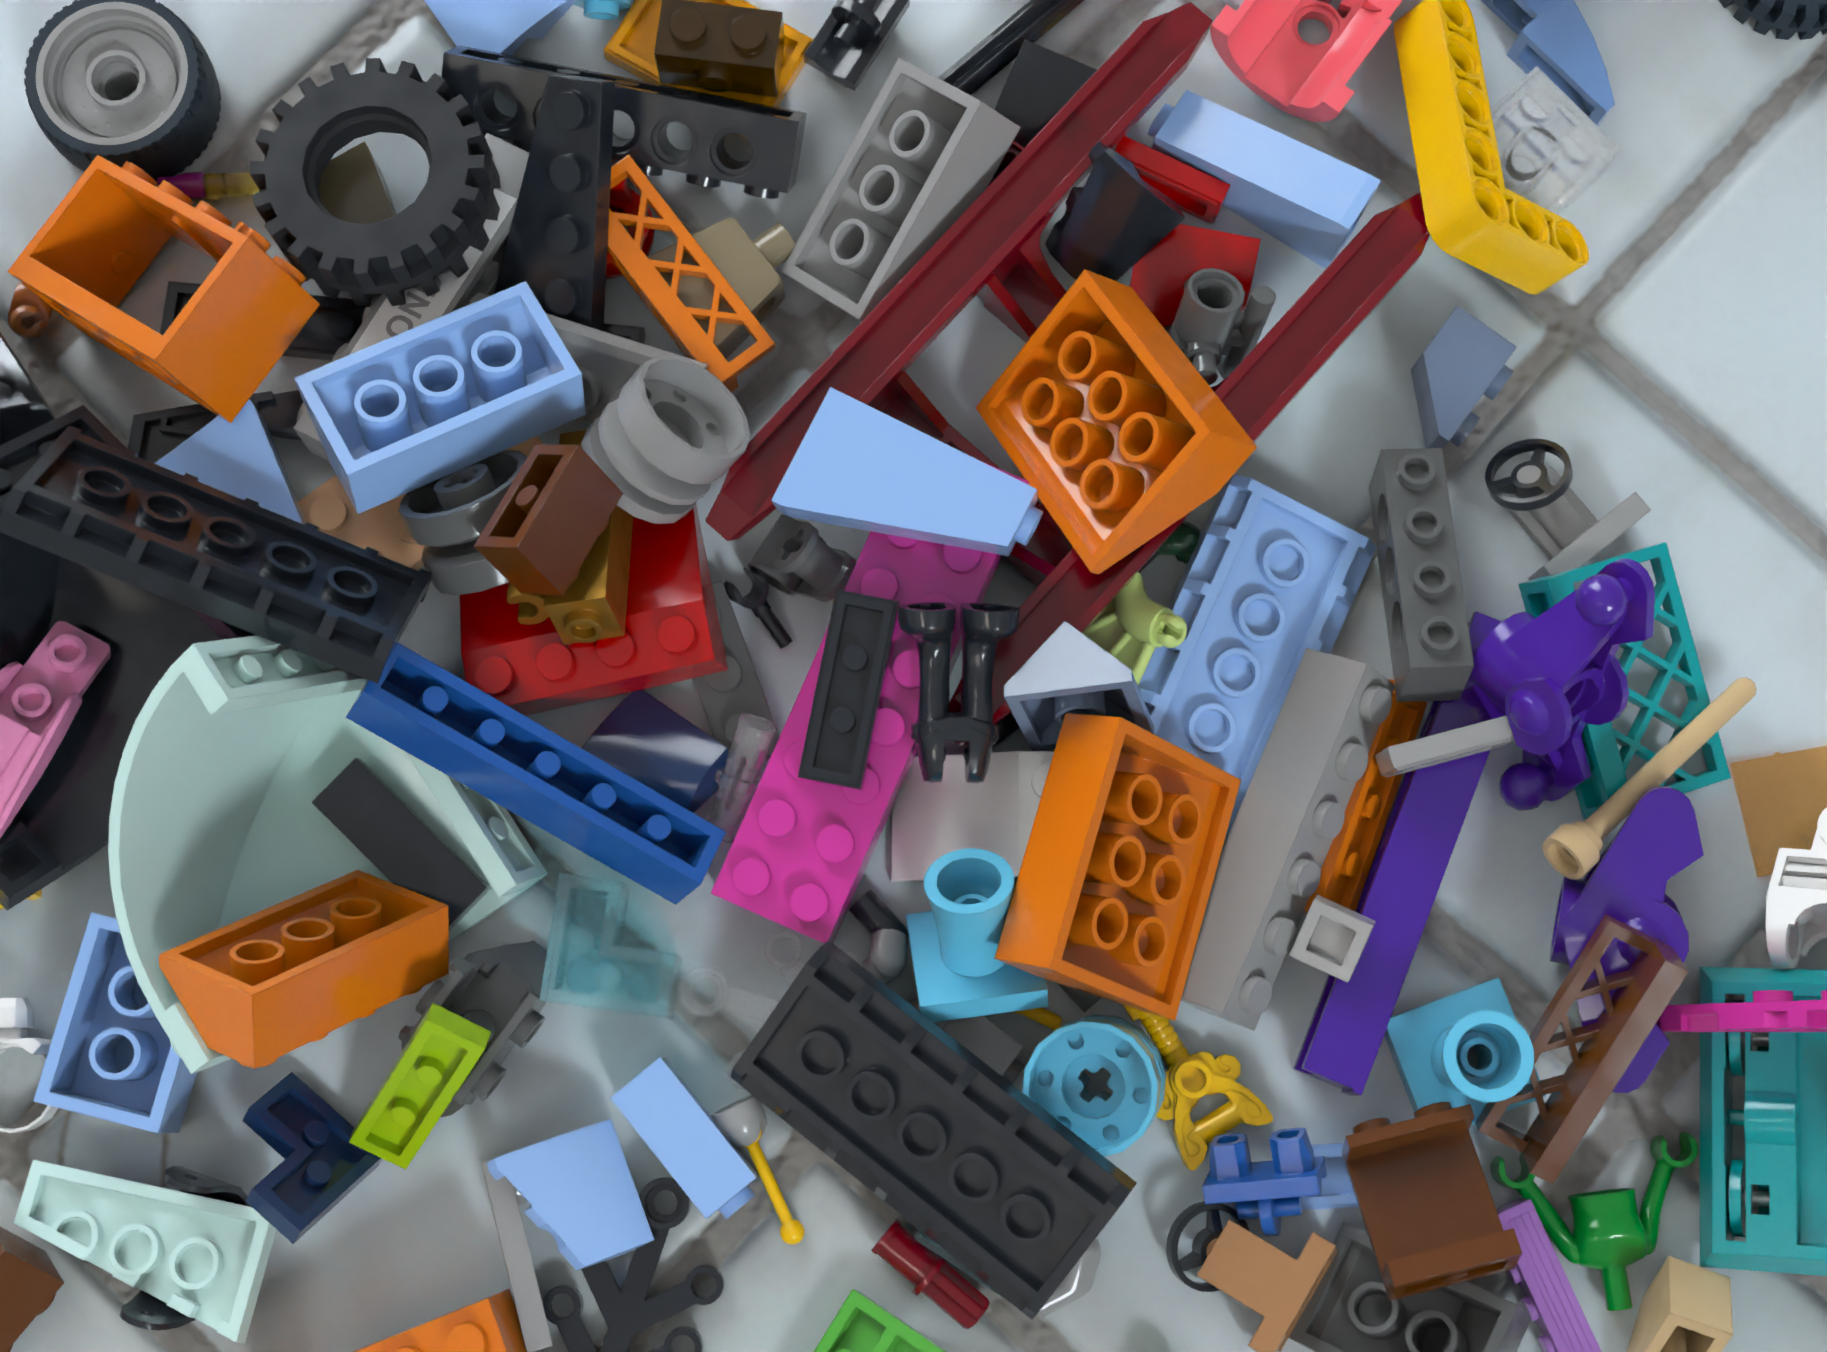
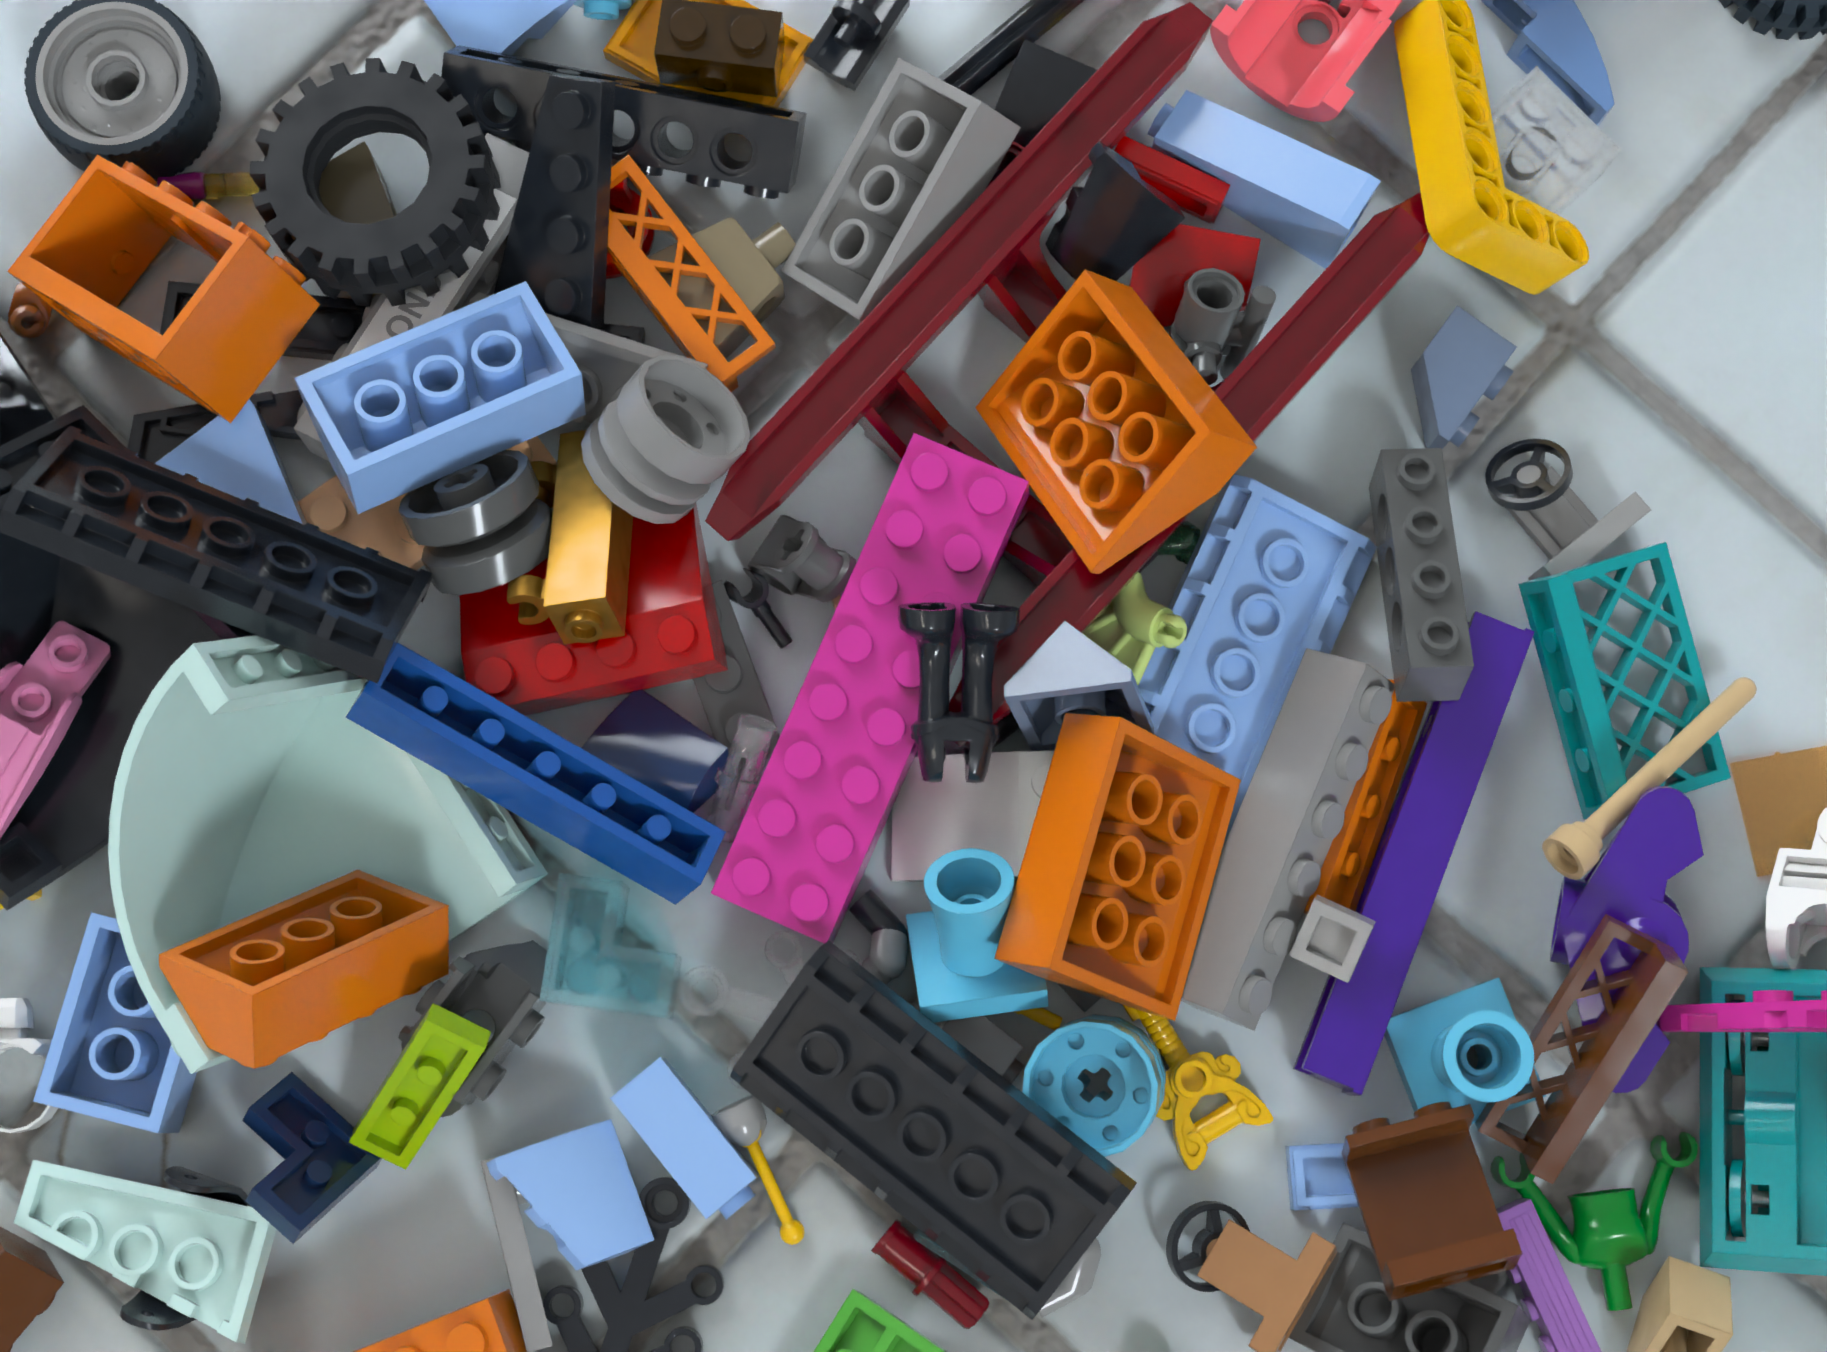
(399, 840): black tile -> none
(549, 519): reddish brown brick -> none
(849, 689): black tile -> none
(897, 481): light blue slope -> none
(1264, 1187): blue hips -> none
(1444, 747): light grey tile -> none
(1563, 674): dark purple piece -> none

